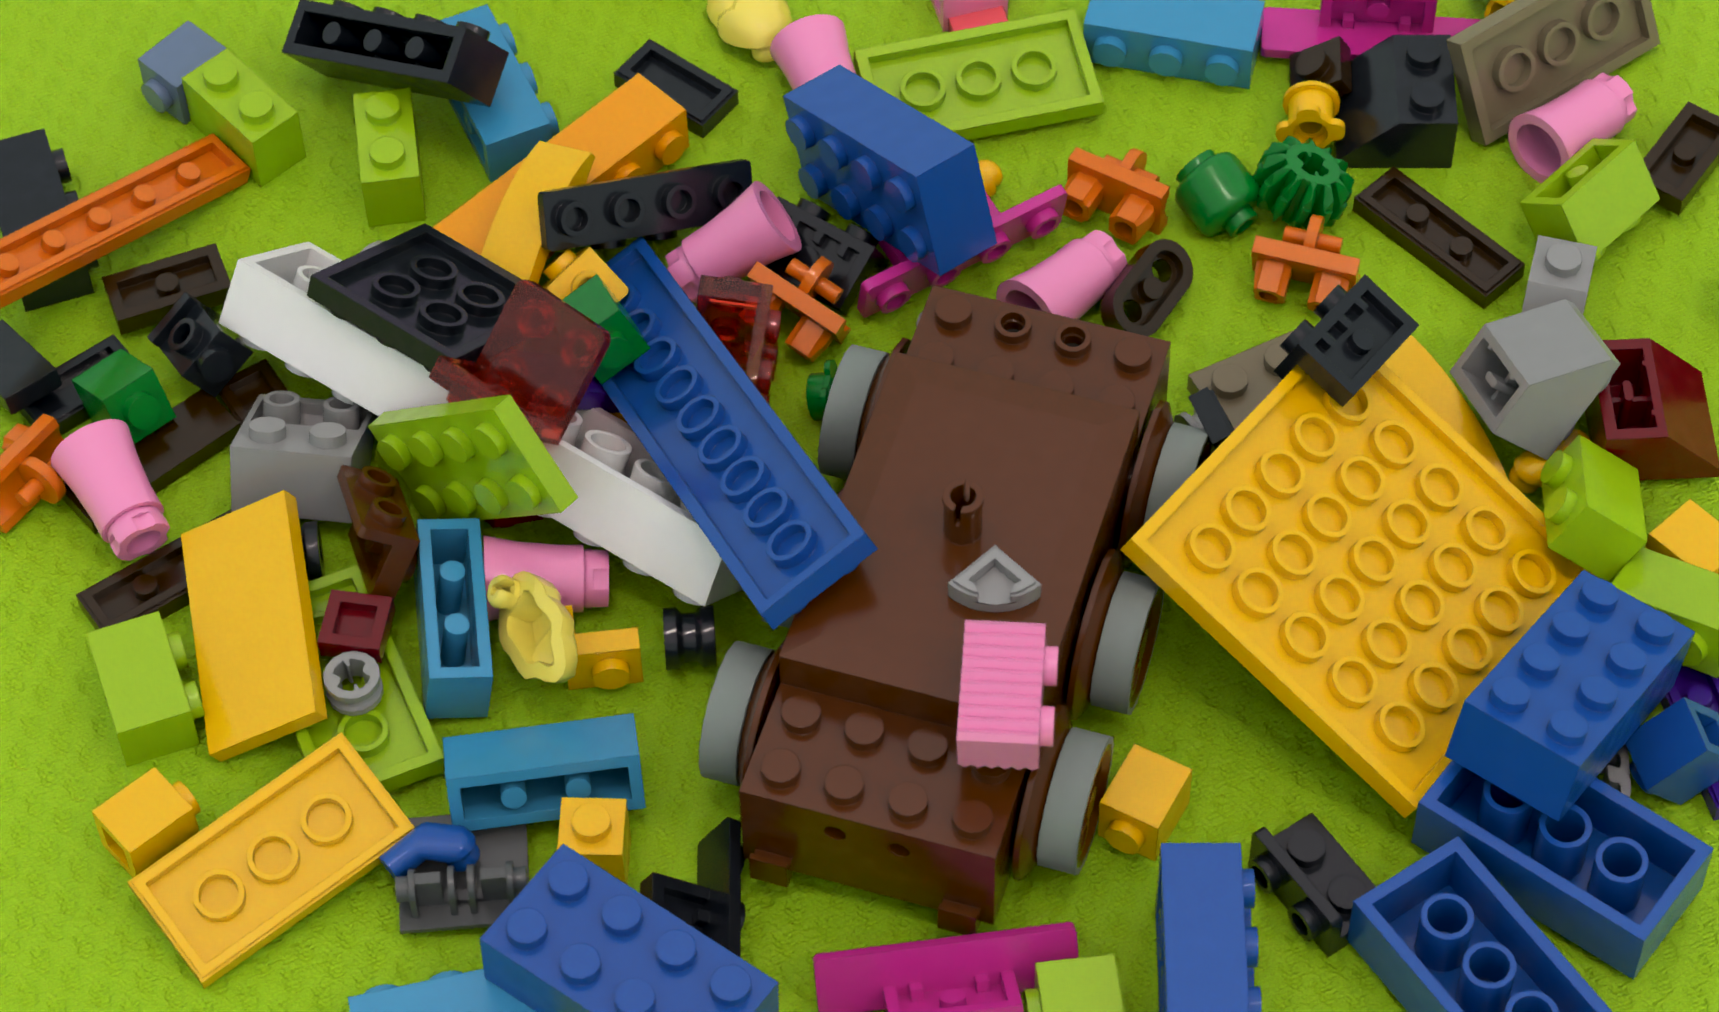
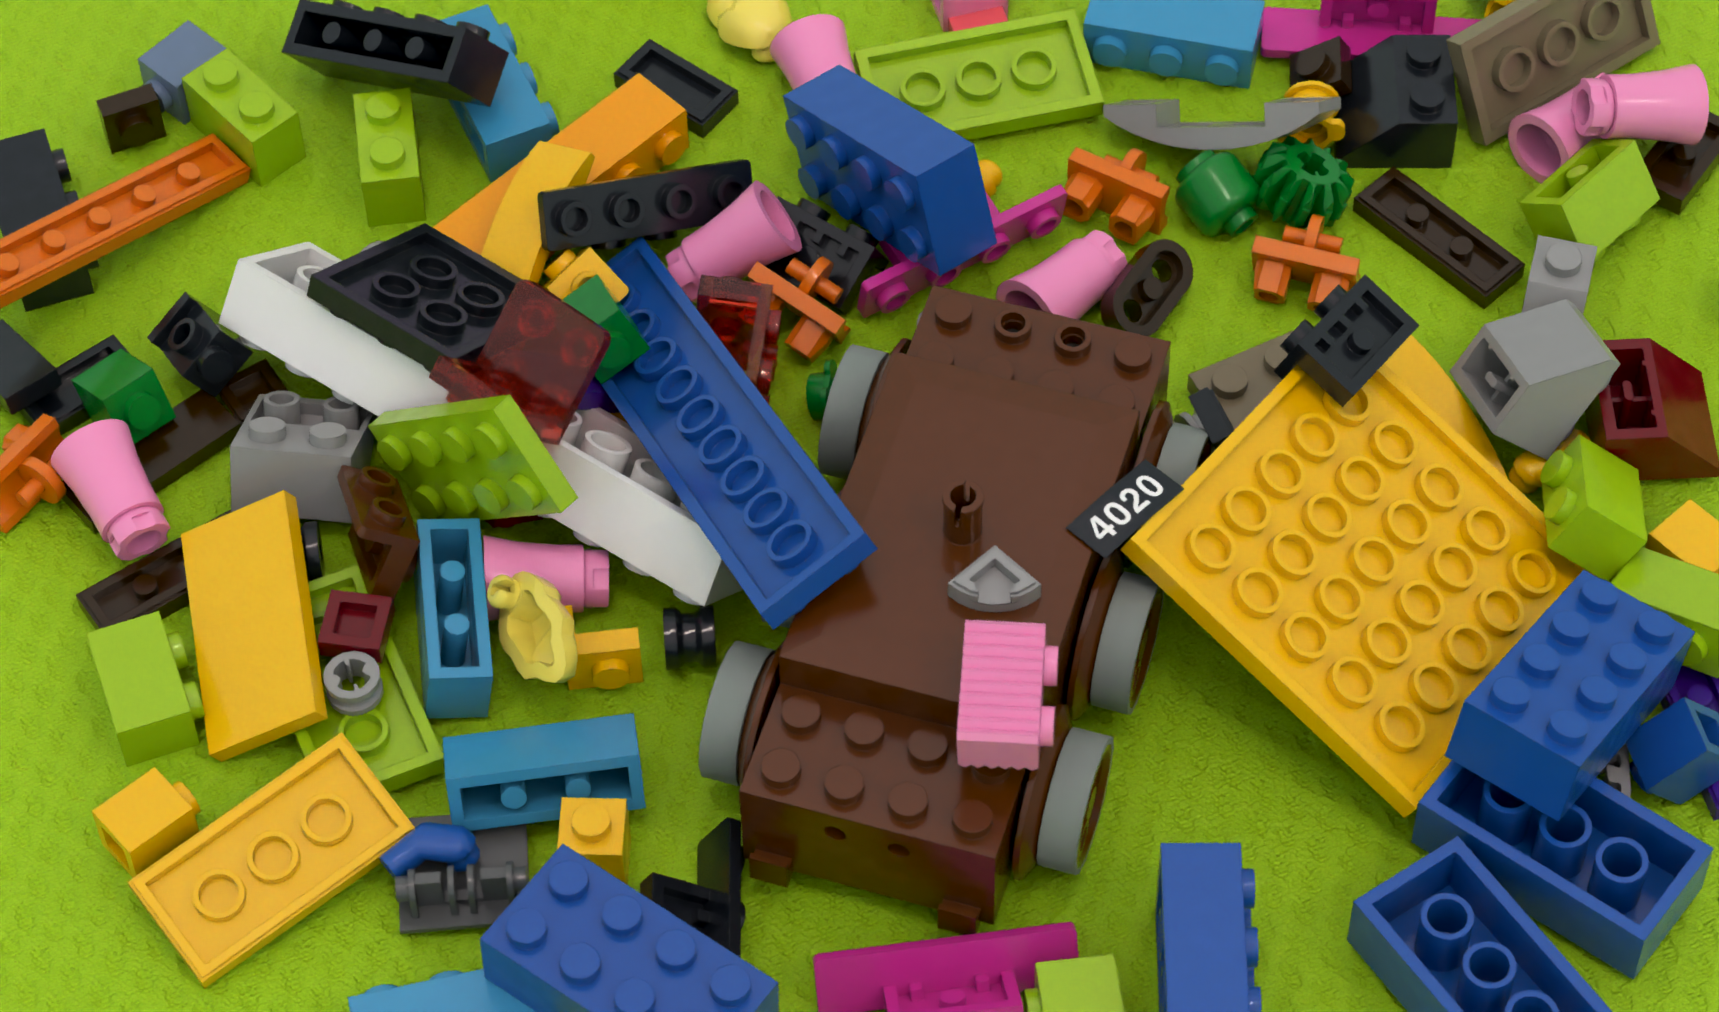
(131, 118): none -> dark brown plate
(149, 291): dark brown plate -> none
(1124, 508): none -> black sticker
(1144, 802): yellow brick -> none
(1160, 122): none -> light grey slope
(1310, 879): black bracket -> none
(1644, 105): none -> bright pink plant

